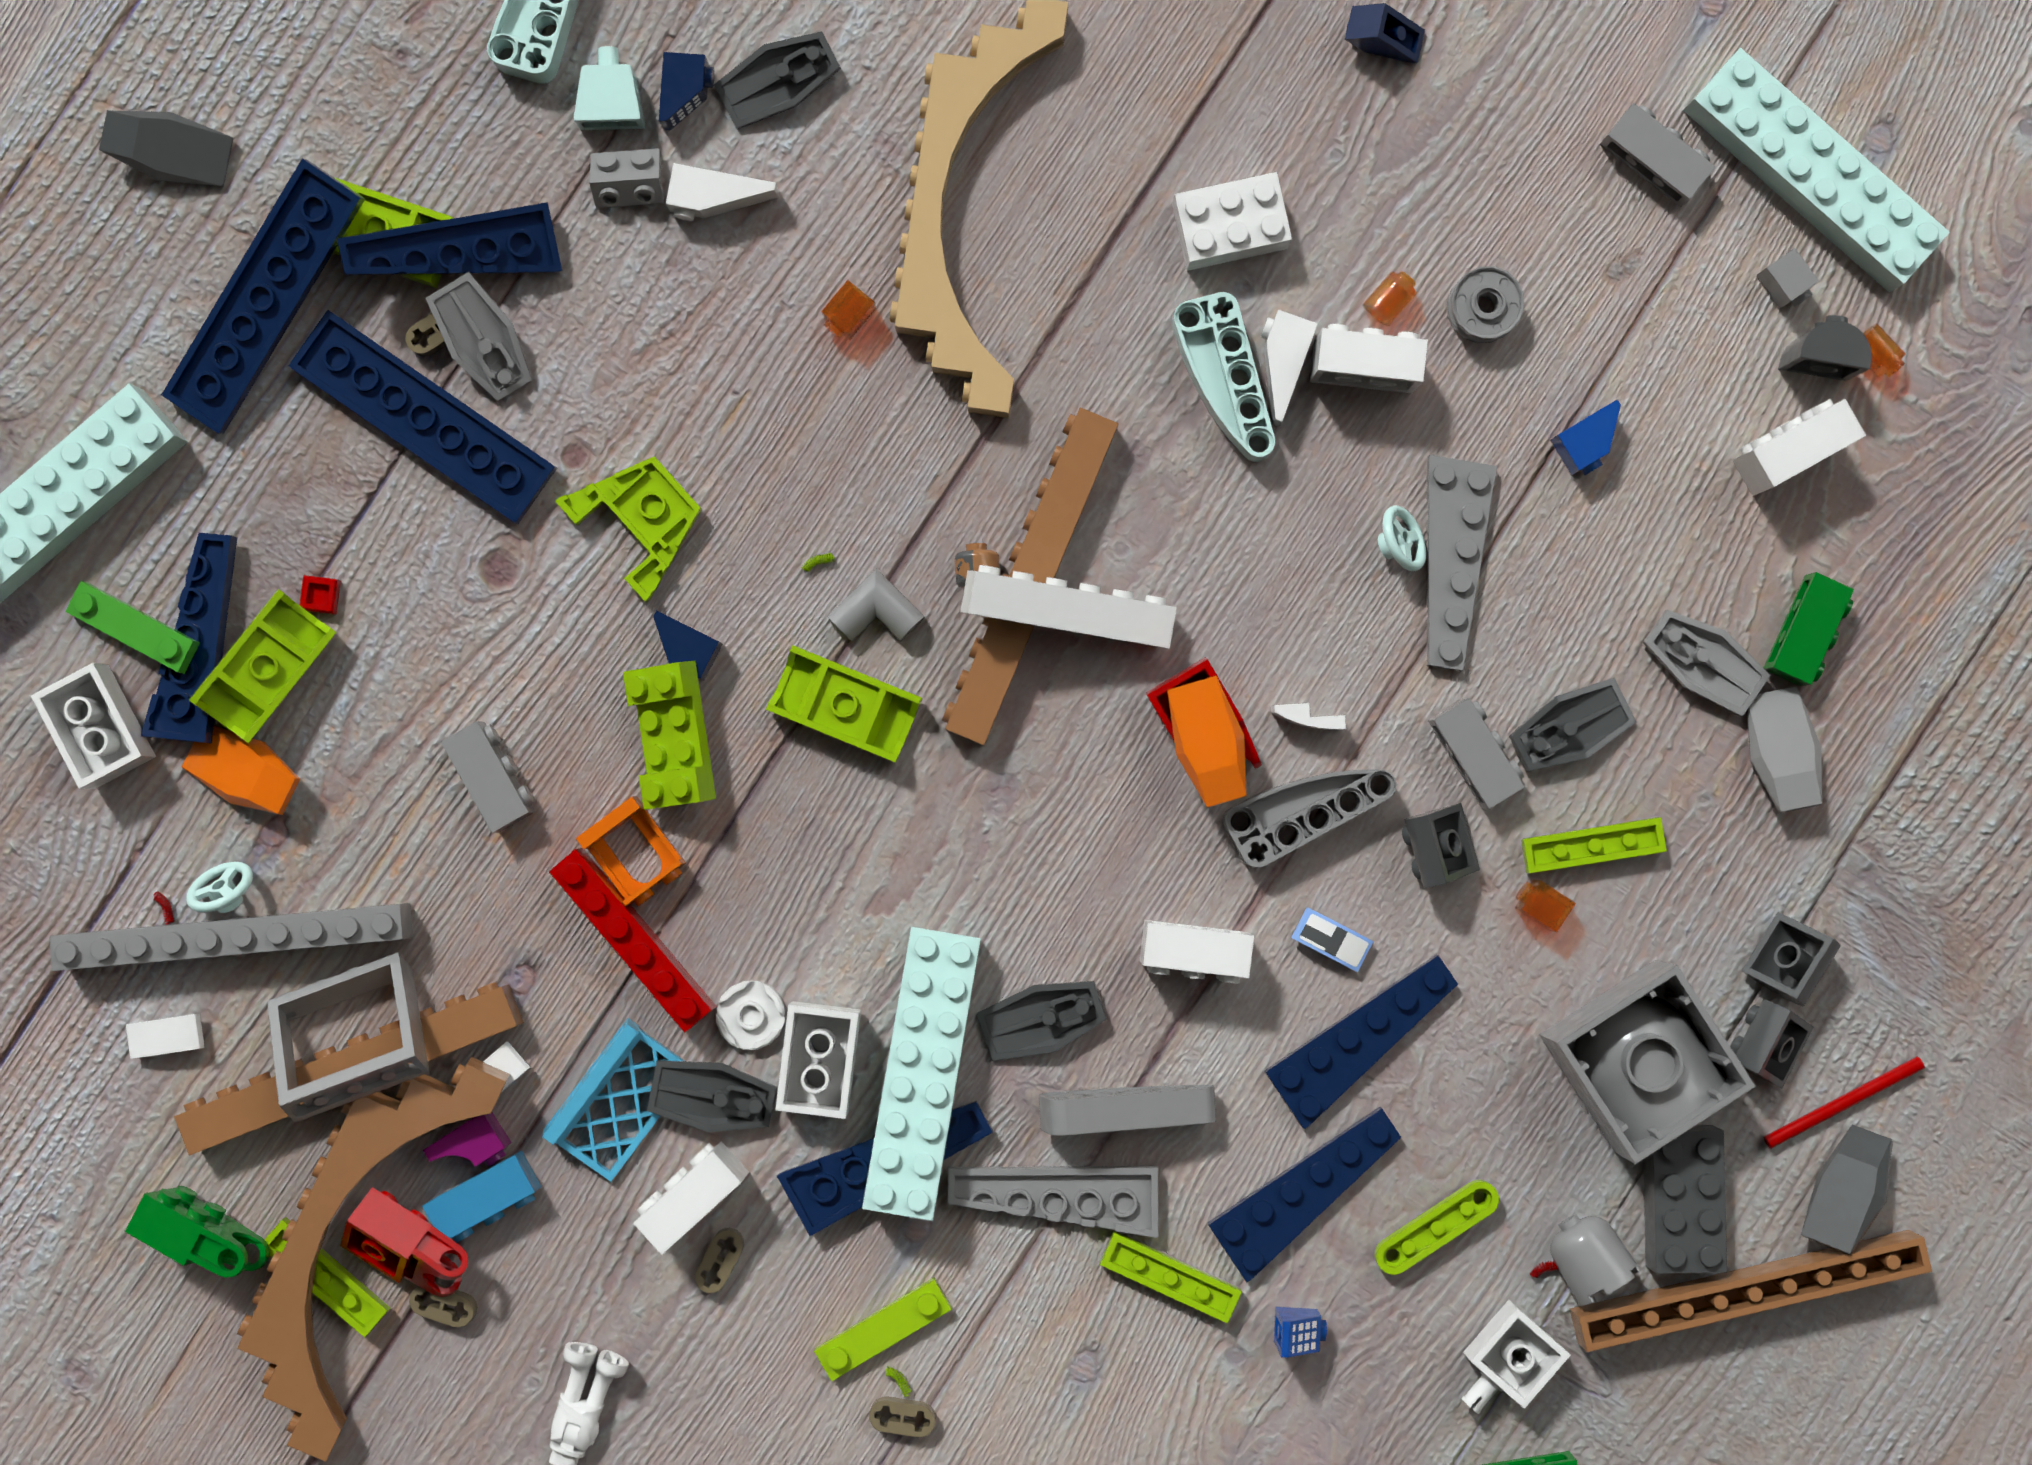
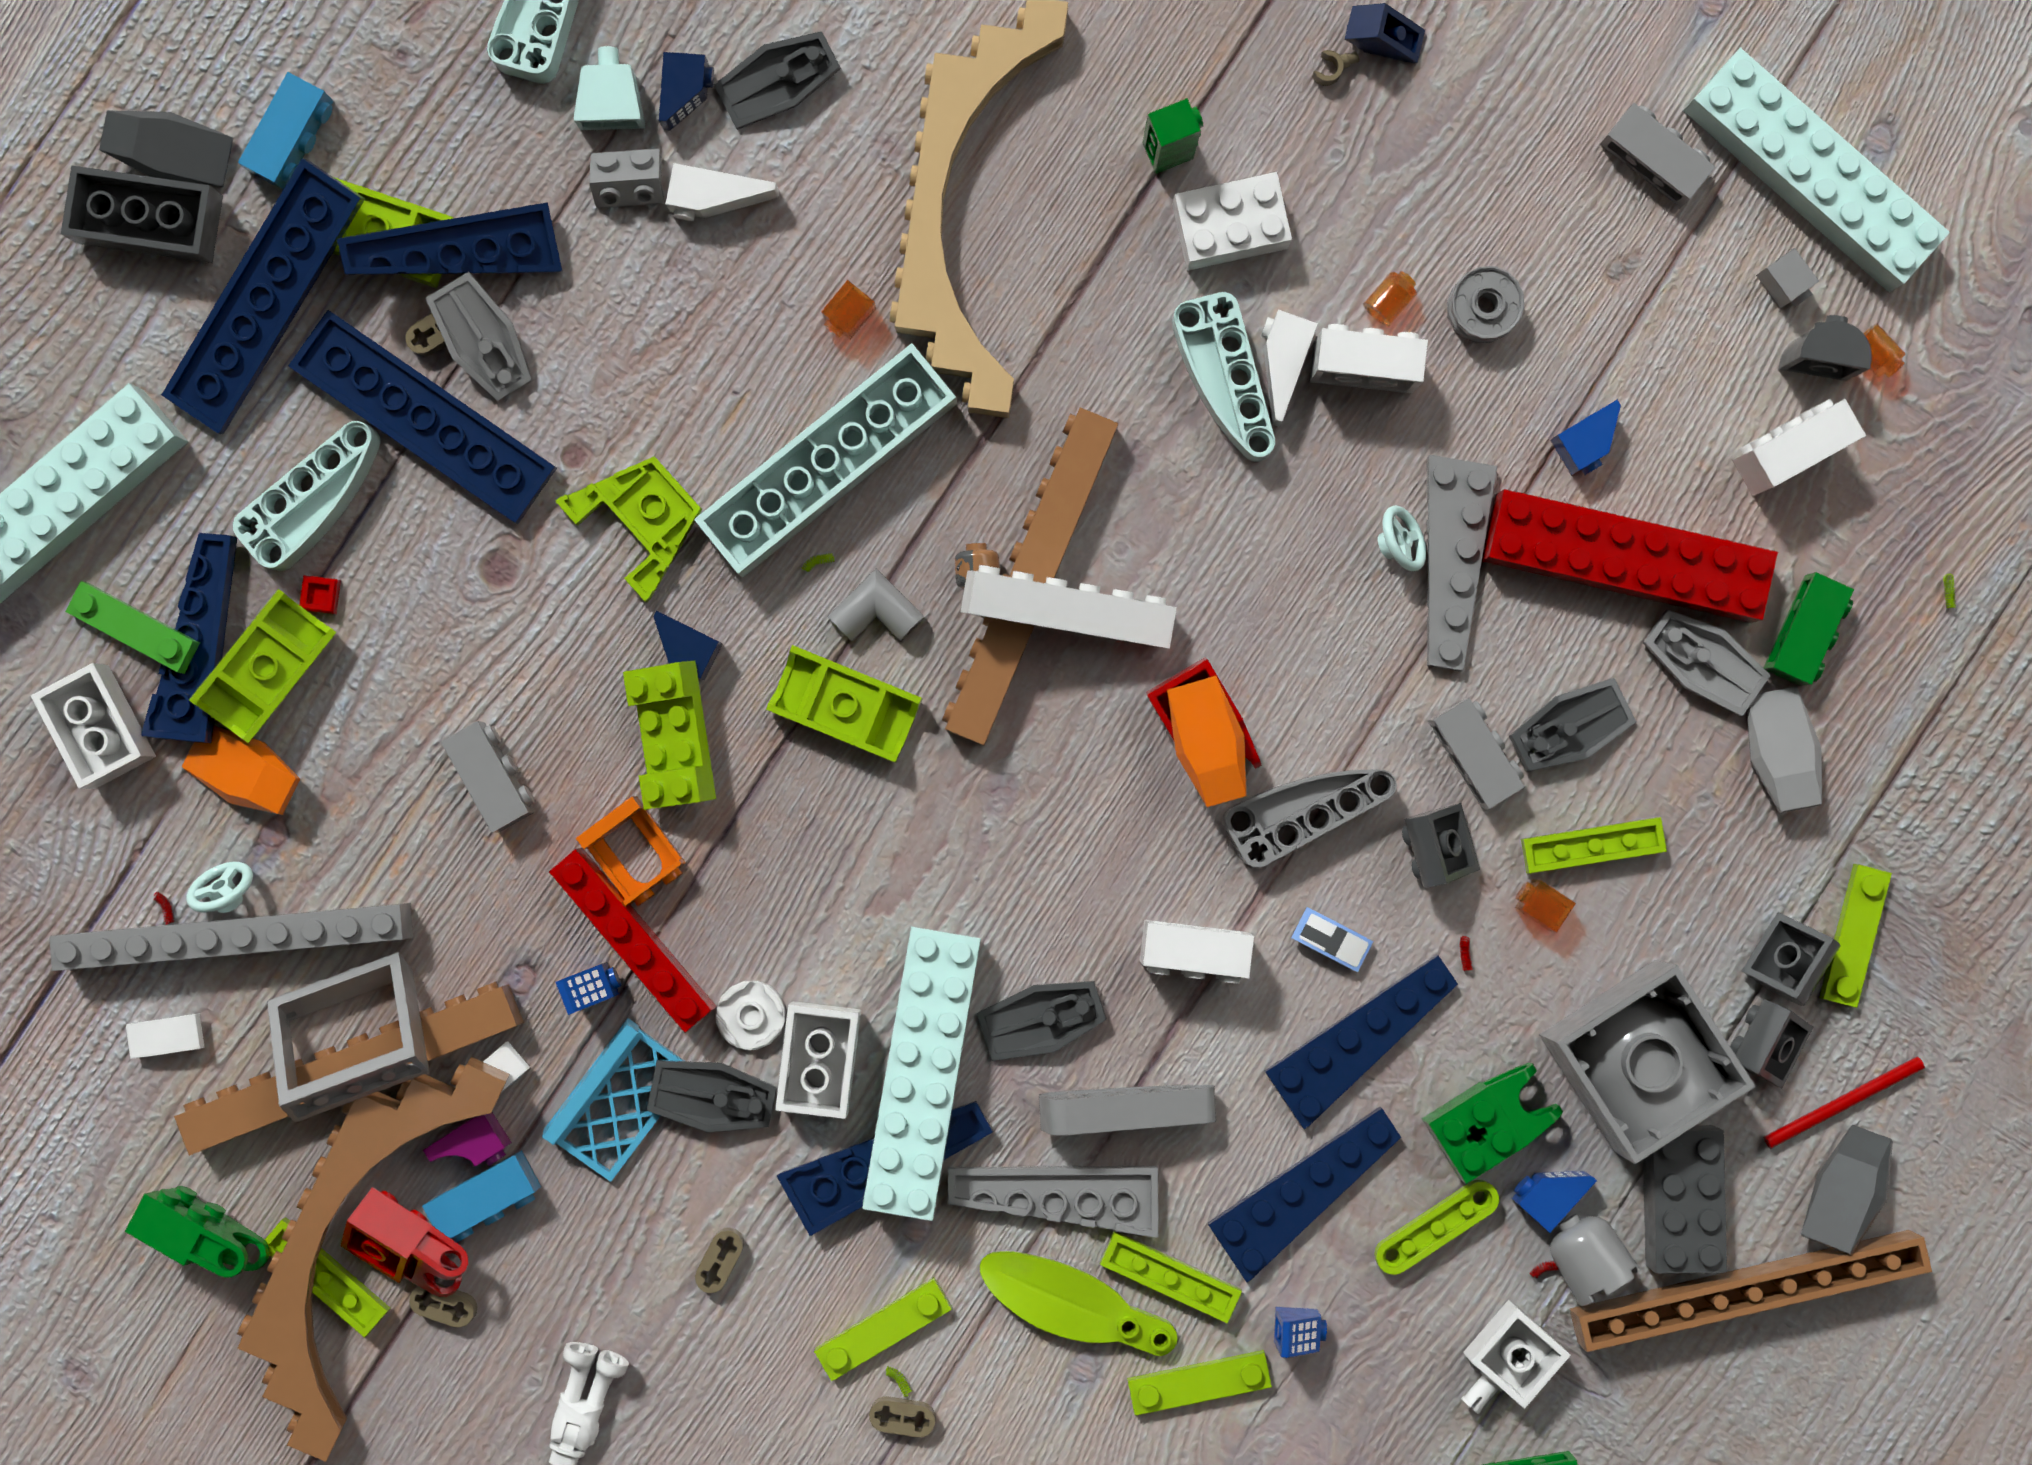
(141, 214): none -> dark grey brick
(286, 130): none -> dark azure brick
(310, 512): none -> light aqua beam
(589, 987): none -> blue slope
(689, 1196): white brick -> none
(826, 460): none -> light aqua brick
(1071, 1302): none -> lime plant
(1172, 135): none -> green brick
(1199, 1382): none -> lime plate
(1300, 715): white slope -> none
(1340, 61): none -> dark tan piece
(1465, 947): none -> red leg
(1498, 1114): none -> green brick
(1552, 1195): none -> blue slope
(1629, 556): none -> red brick
(1856, 935): none -> lime plate
(1949, 586): none -> lime leg

